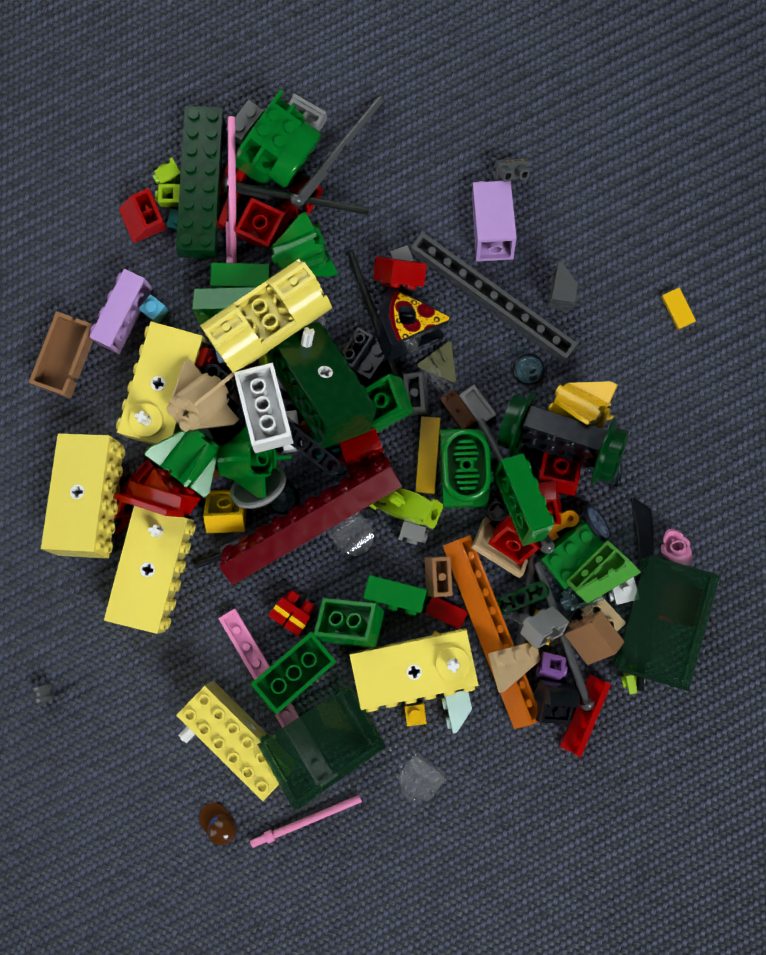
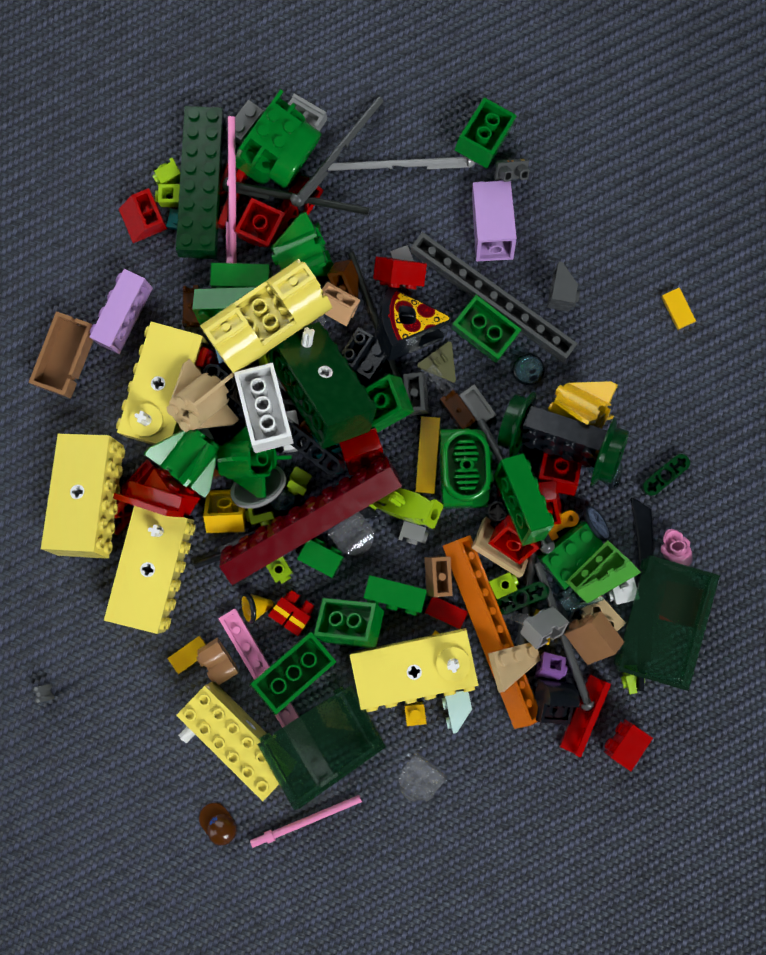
(154, 309): medium azure brick -> none
(187, 655): none -> yellow tile
(189, 317): none -> reddish brown hinge
(217, 661): none -> medium nougat brick
(254, 606): none -> yellow hat
(262, 519): none -> lime bracket
(286, 572): none -> lime brick
(297, 481): none -> lime bracket
(320, 557): none -> green brick
(343, 304): none -> light nougat brick
(344, 277): none -> reddish brown slope
(431, 163): none -> light grey bar
(485, 132): none -> green brick
(486, 328): none -> green brick
(496, 585): none -> lime brick
(627, 744): none -> red brick
(672, 462): none -> dark green beam

